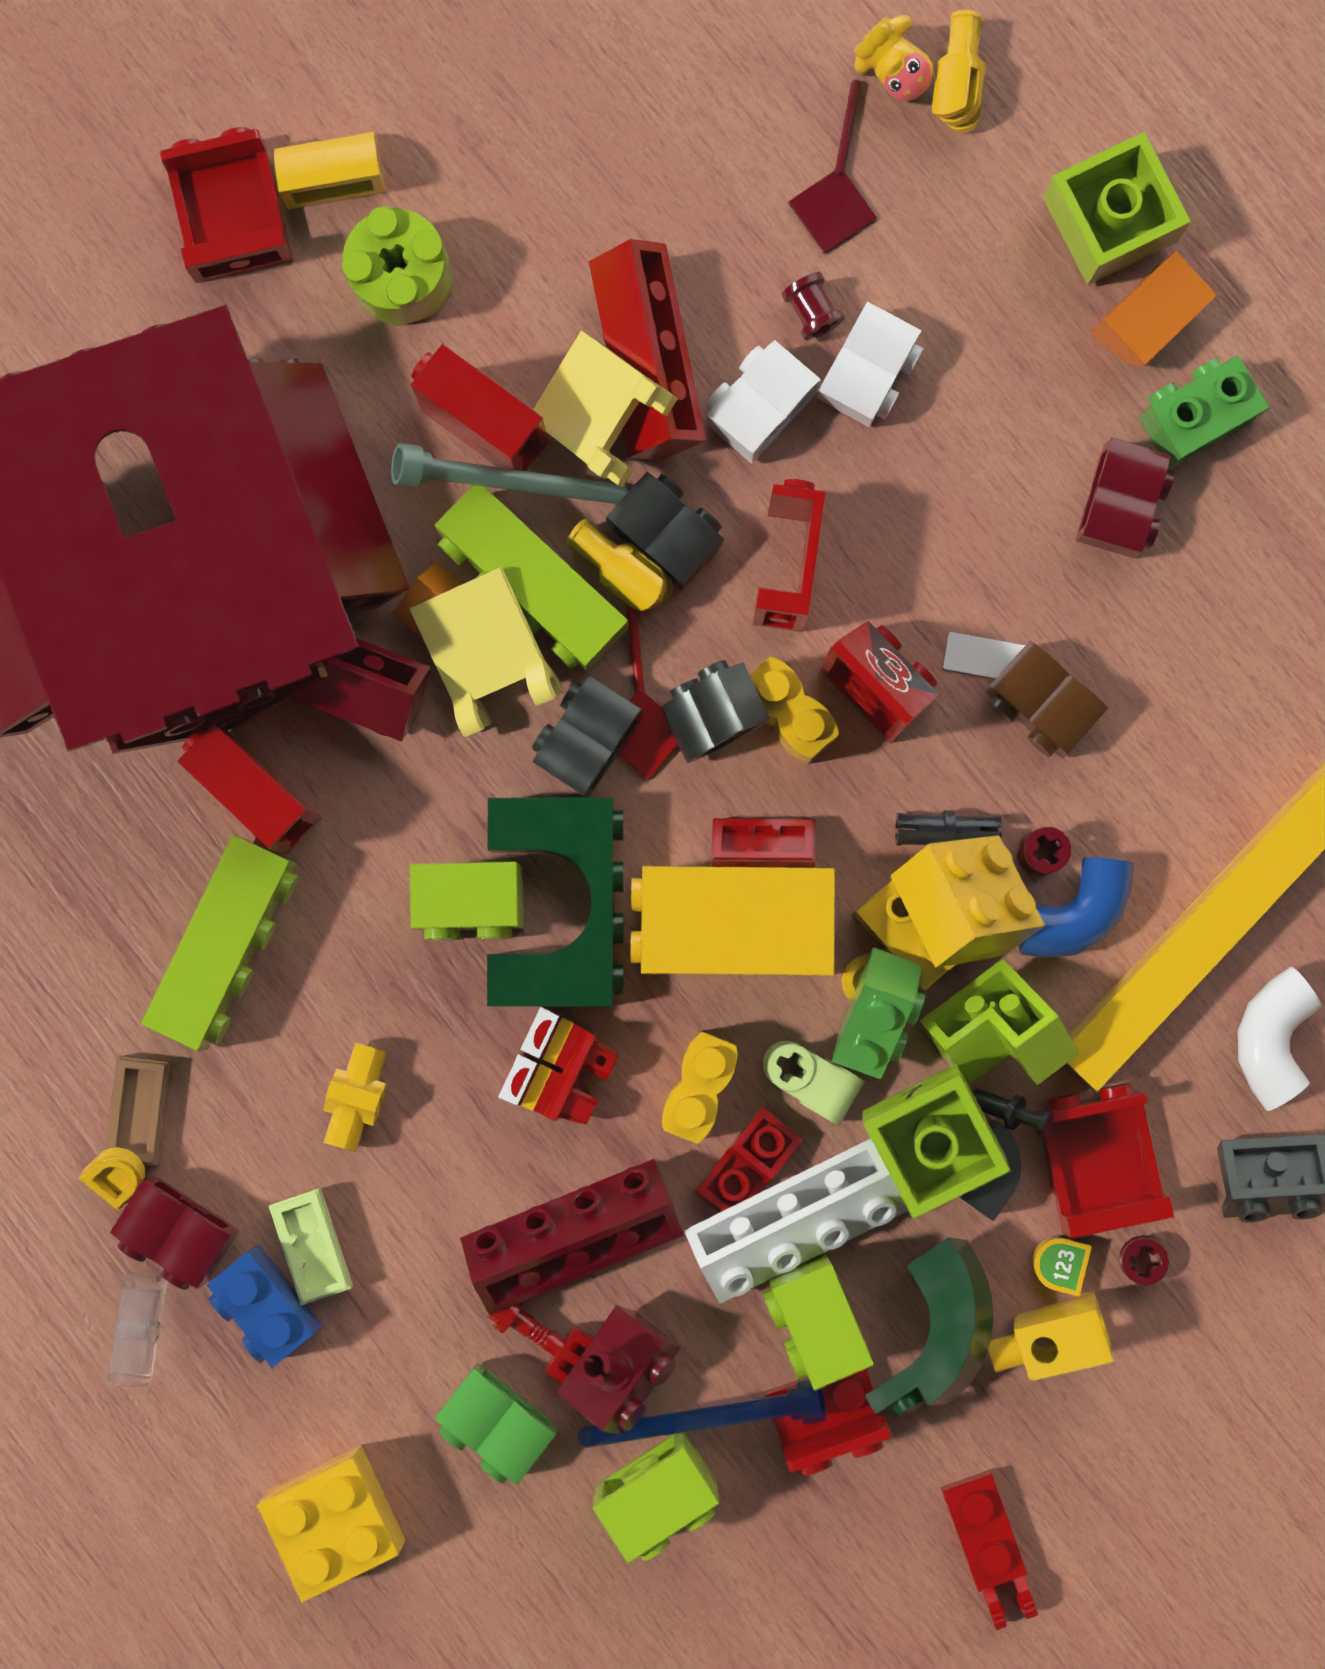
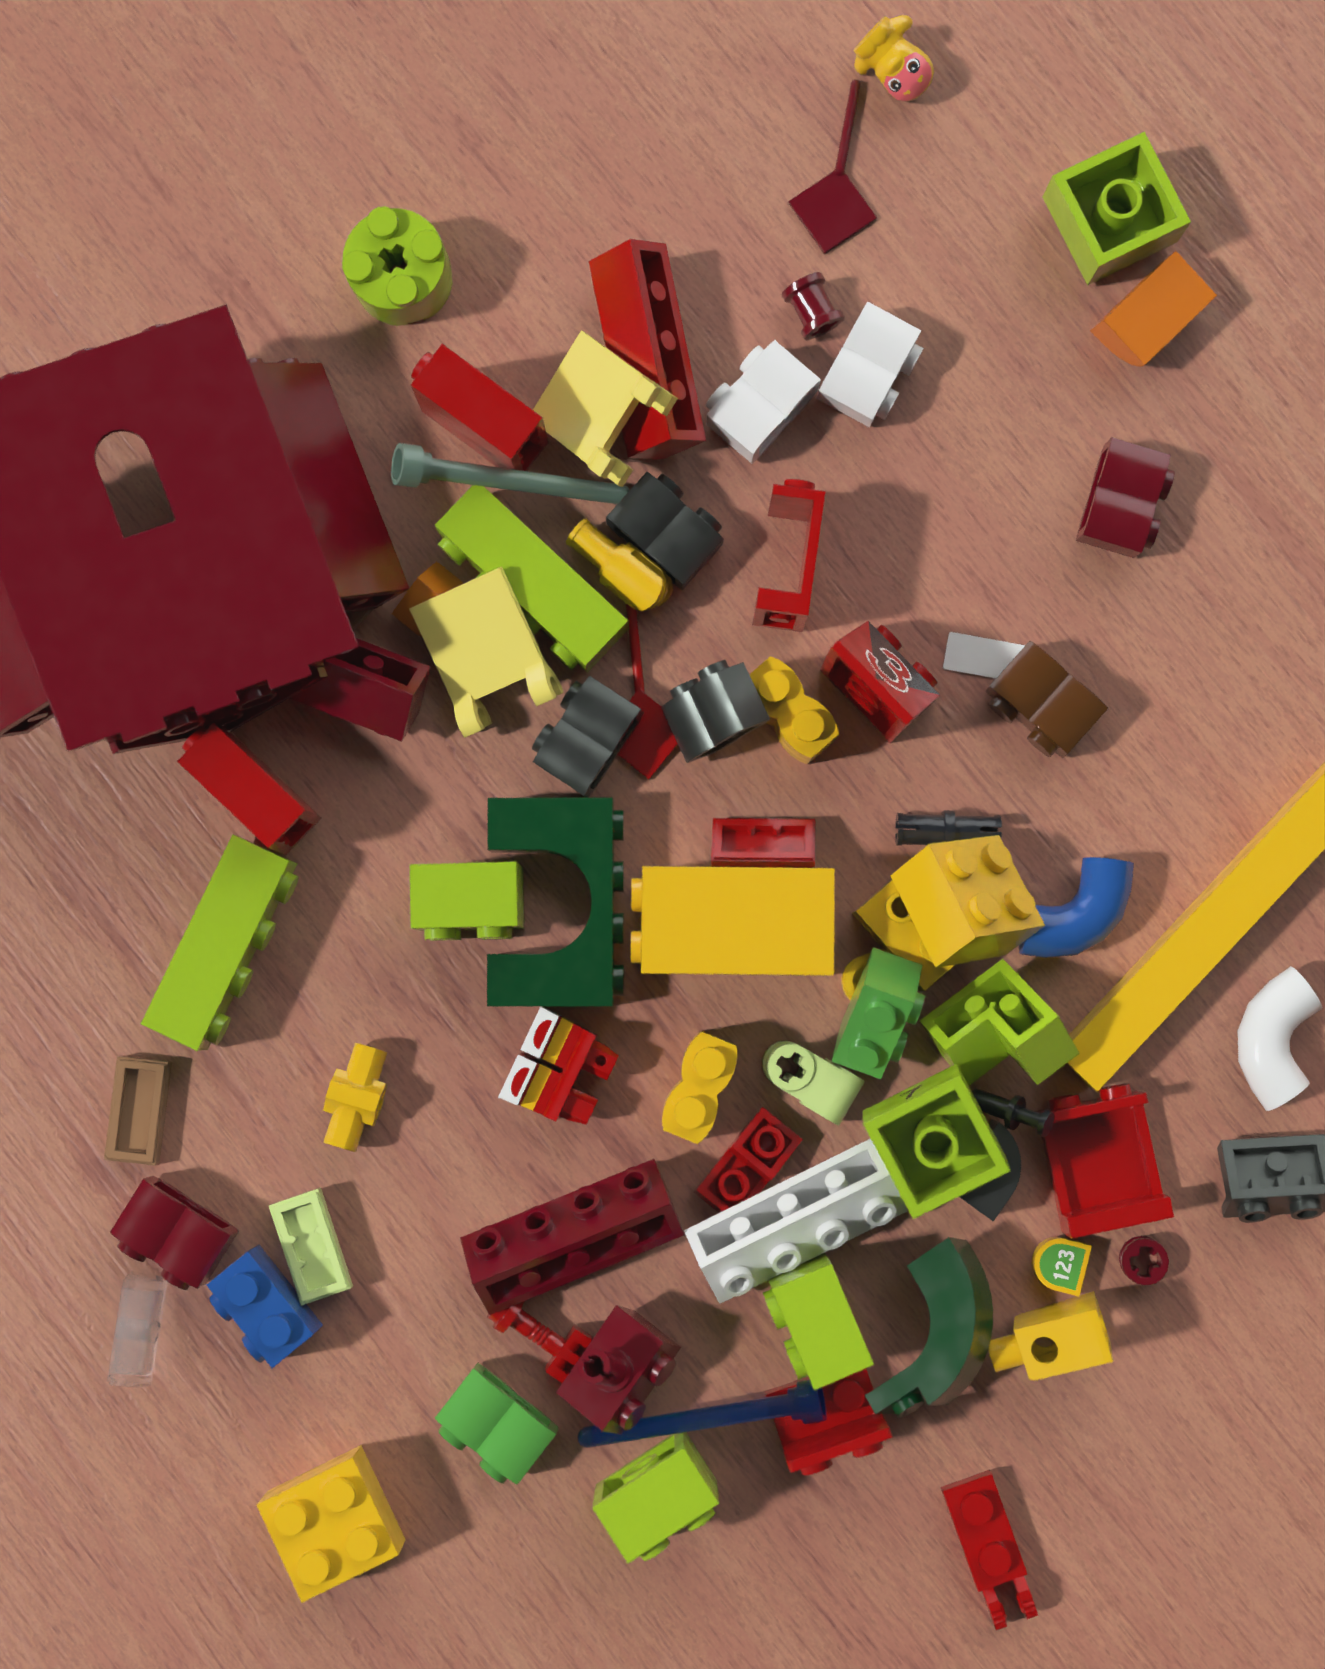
(114, 1175): yellow tile -> none
(226, 204): red panel -> none
(329, 170): yellow brick -> none
(960, 75): yellow arm -> none
(1058, 857): dark red bush -> none
(1203, 411): bright green brick -> none

